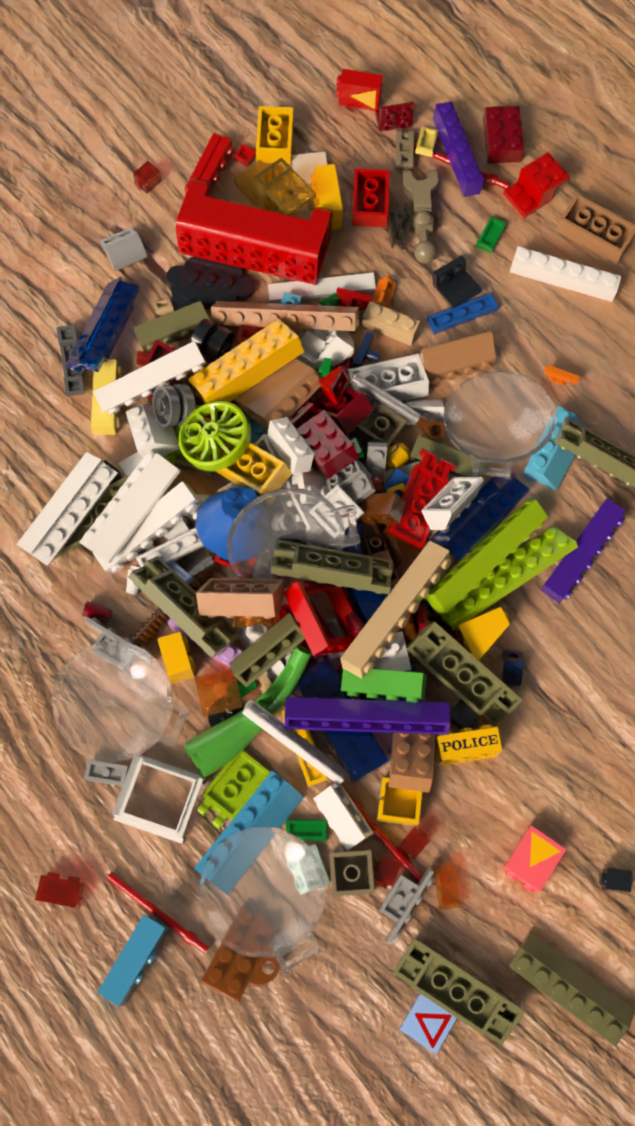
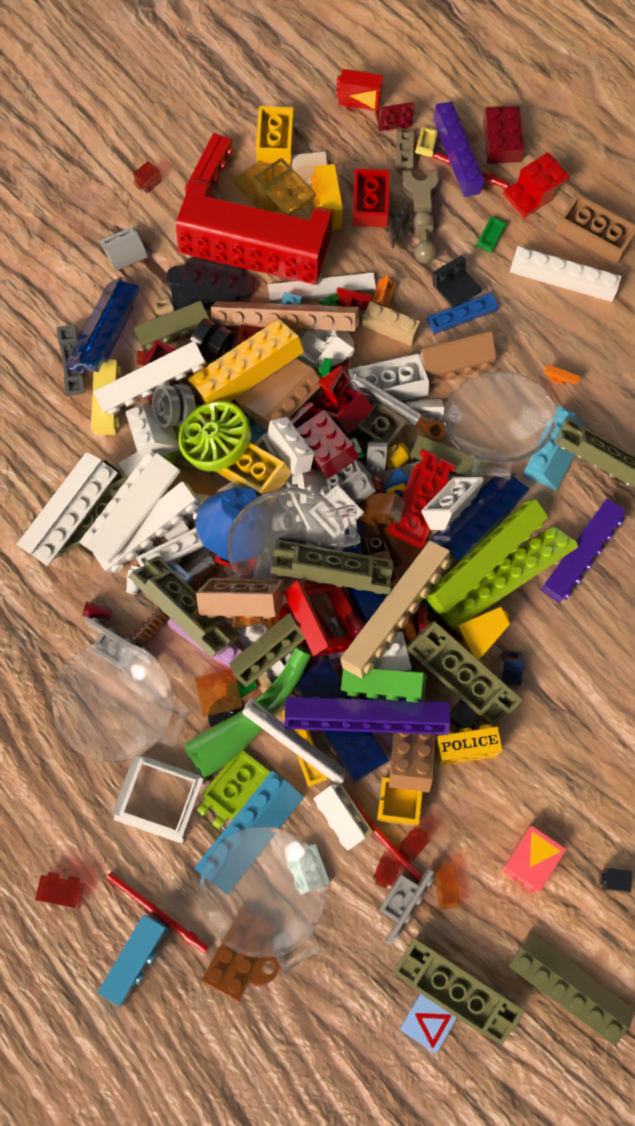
(105, 773): light grey plate -> none
(176, 658): yellow piece -> none
(245, 155): red tile -> none
(308, 829): green tile -> none
(351, 873): dark tan brick -> none
(365, 352): dark blue tile -> none

